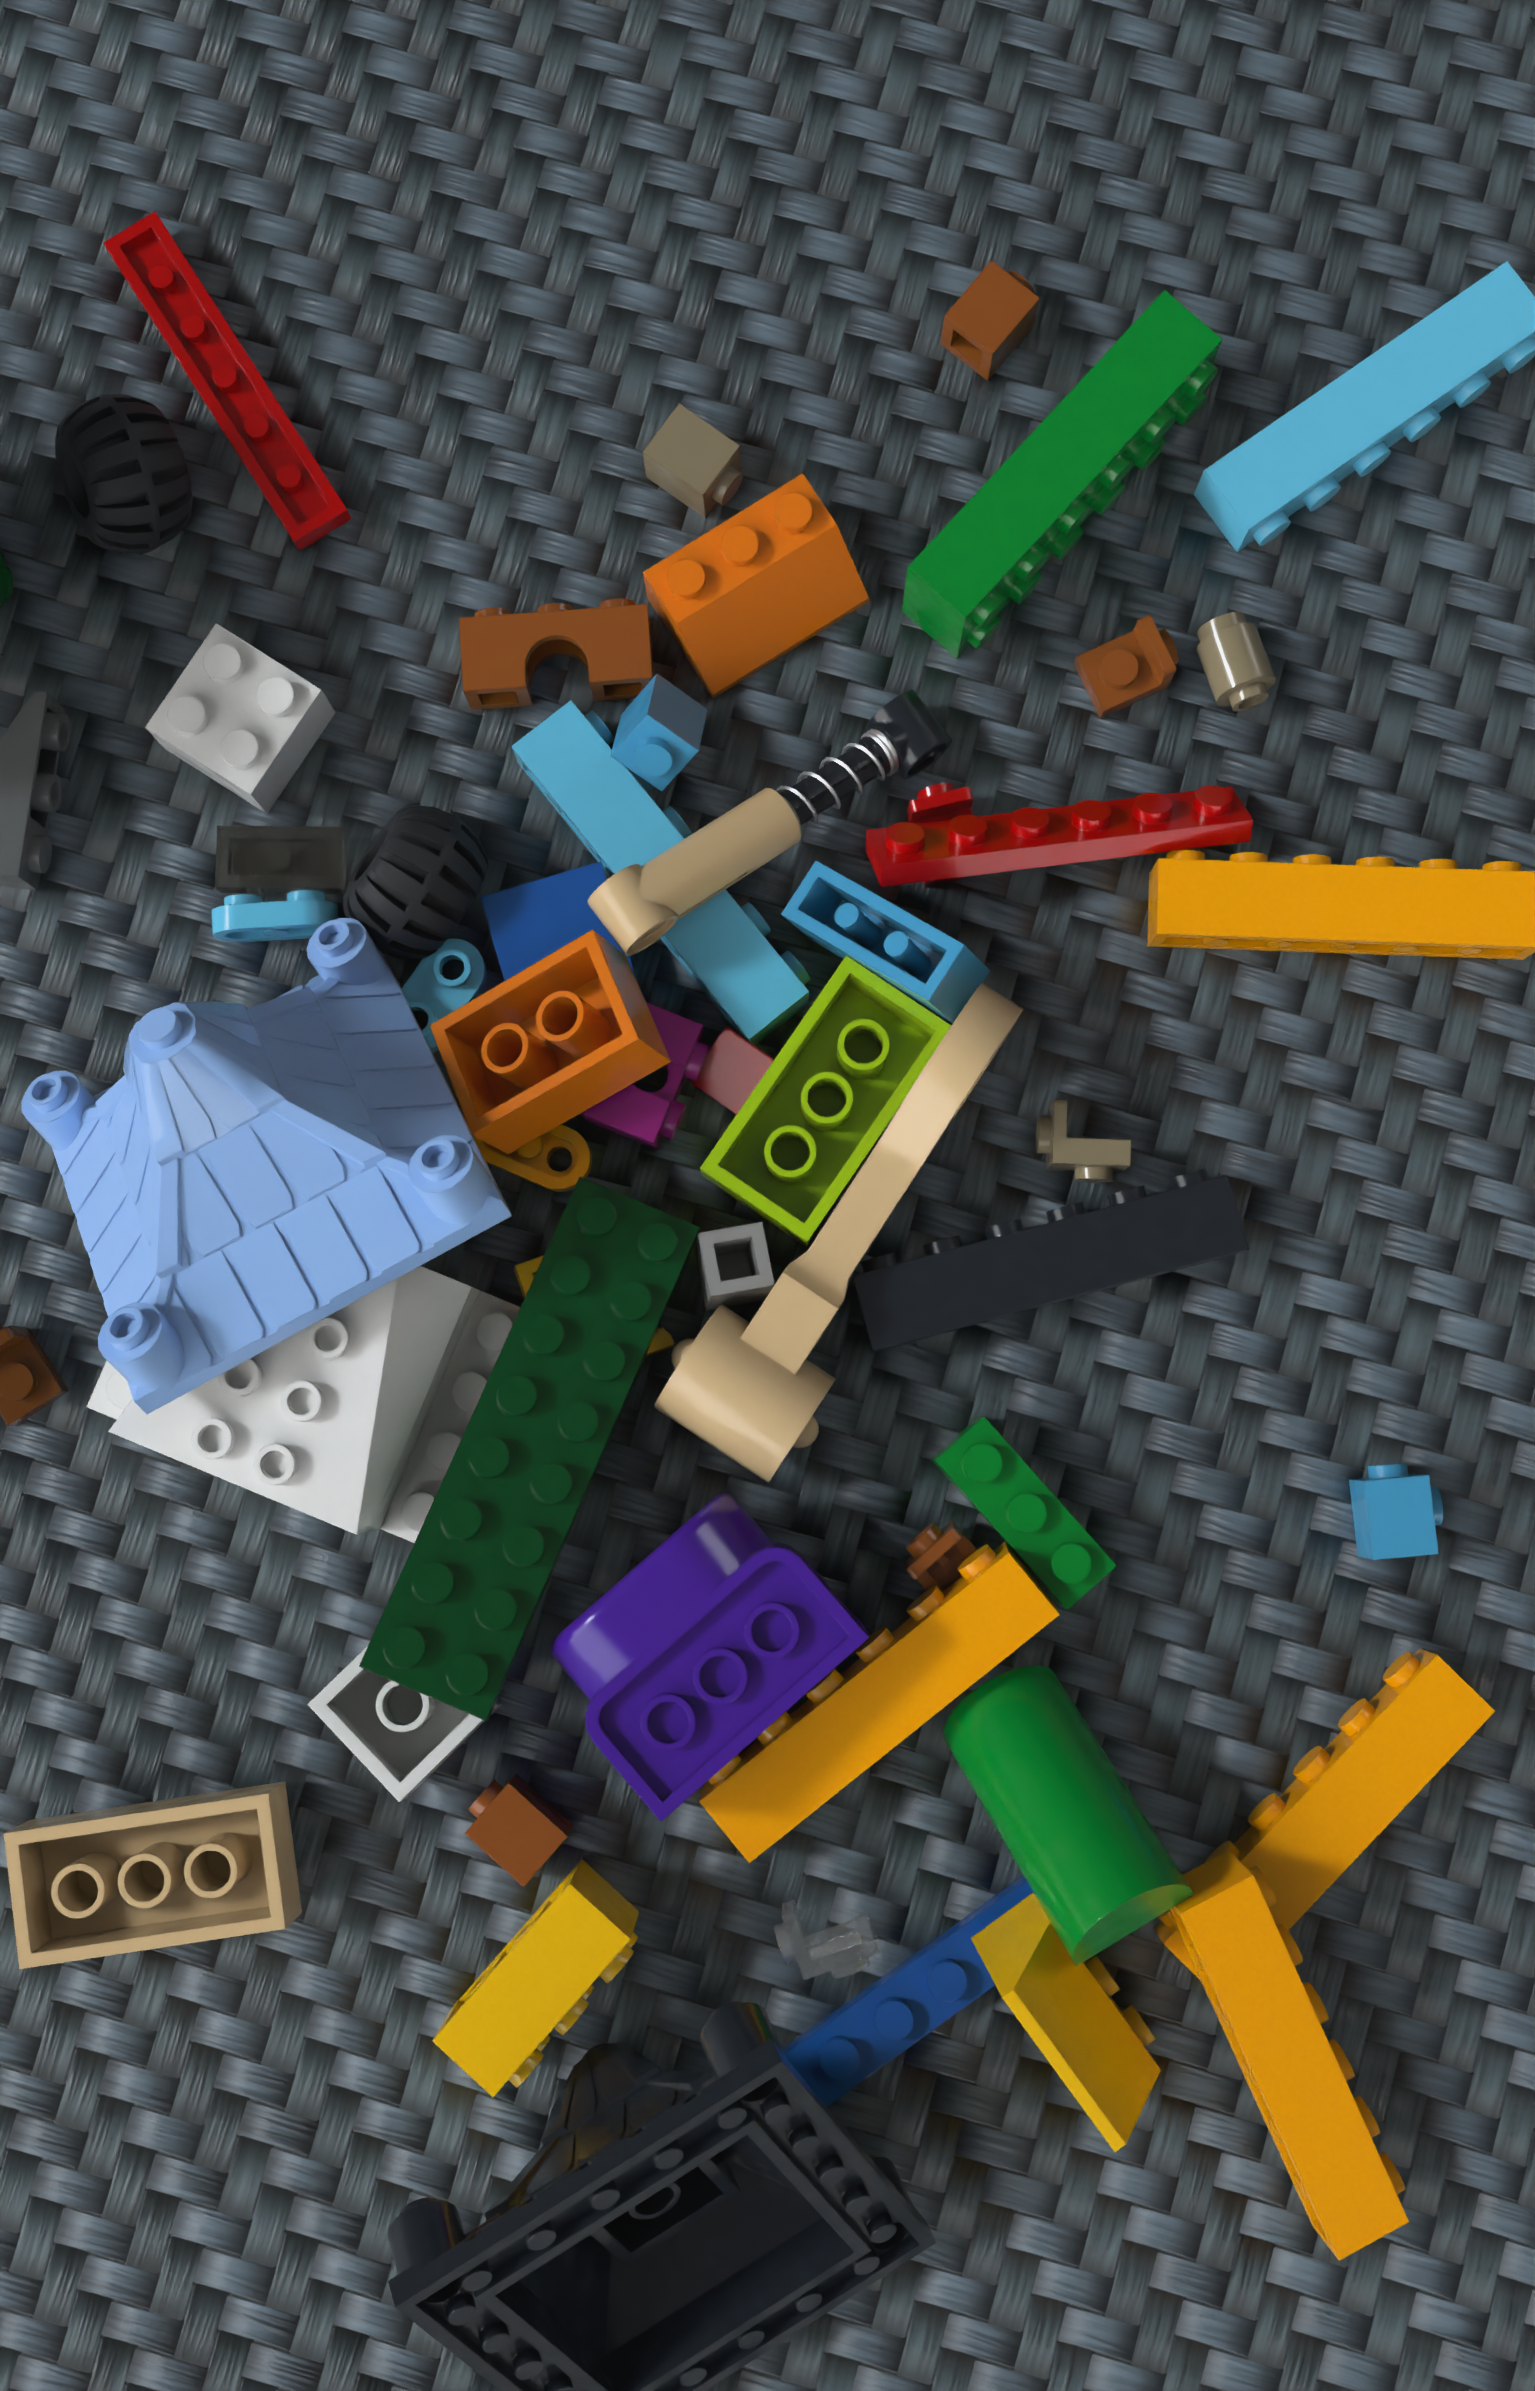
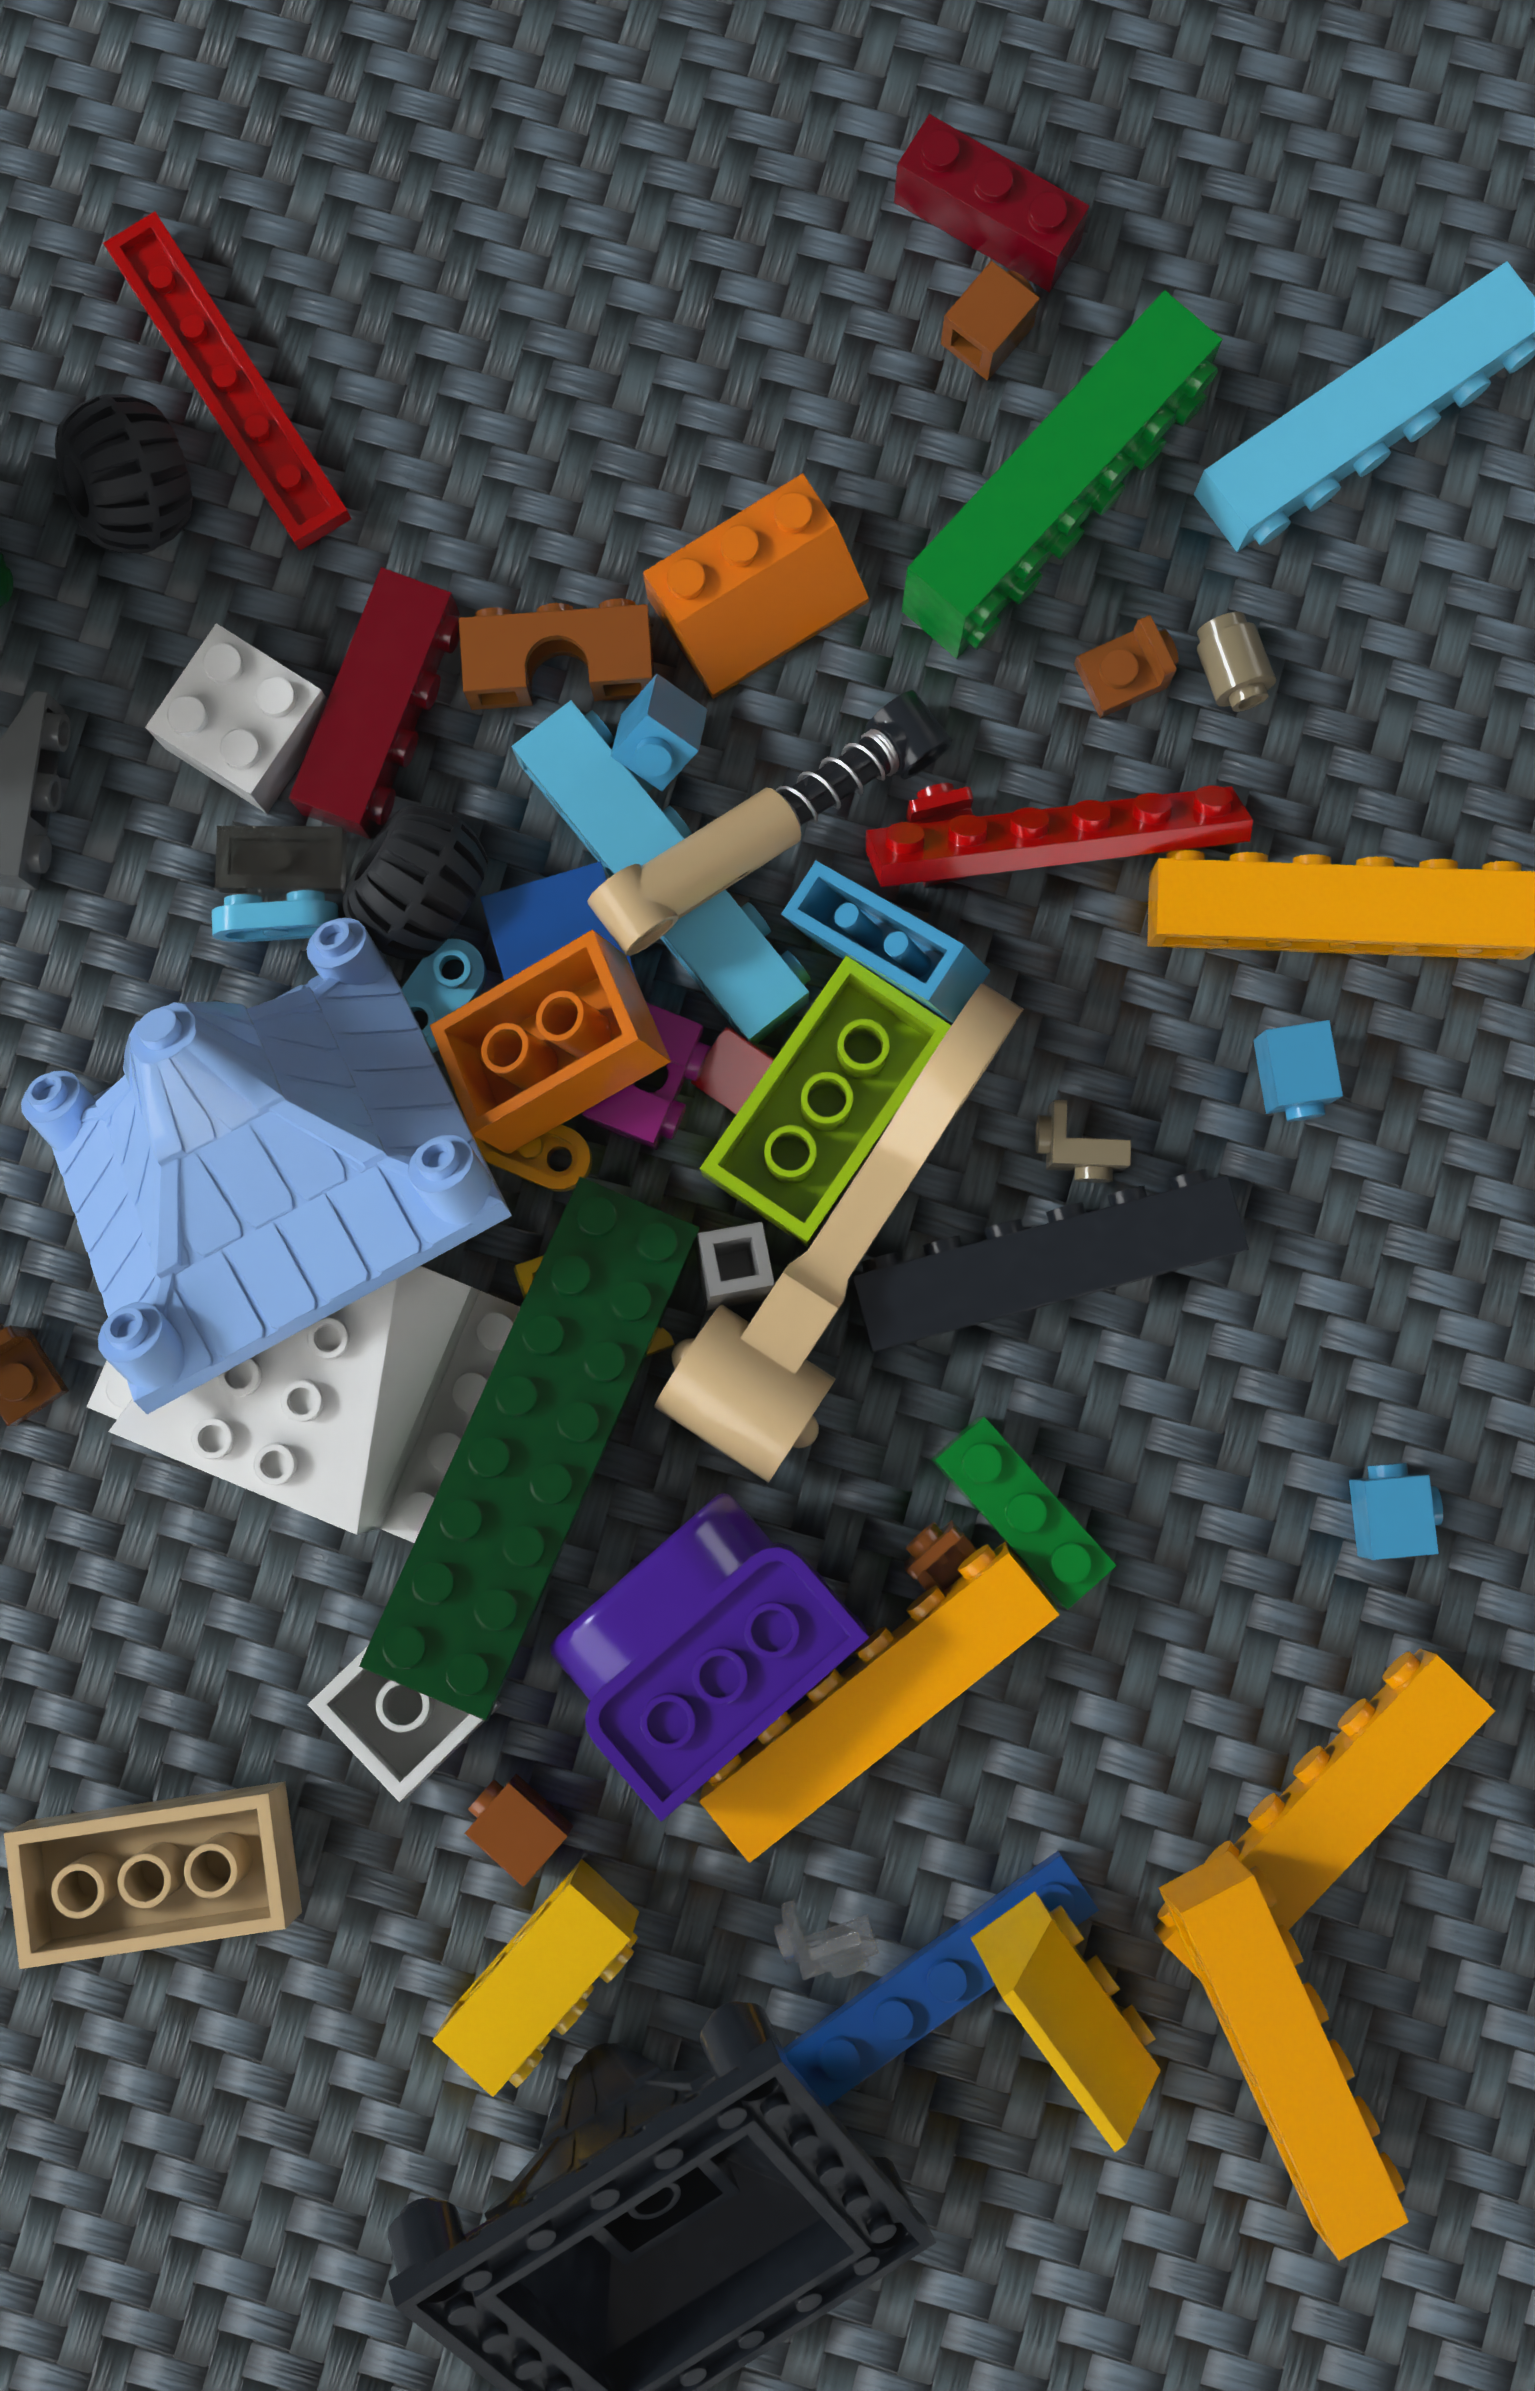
(377, 704): none -> dark red brick
(693, 462): dark tan brick -> none
(989, 202): none -> dark red brick
(1062, 1810): green brick -> none
(1298, 1070): none -> dark azure brick

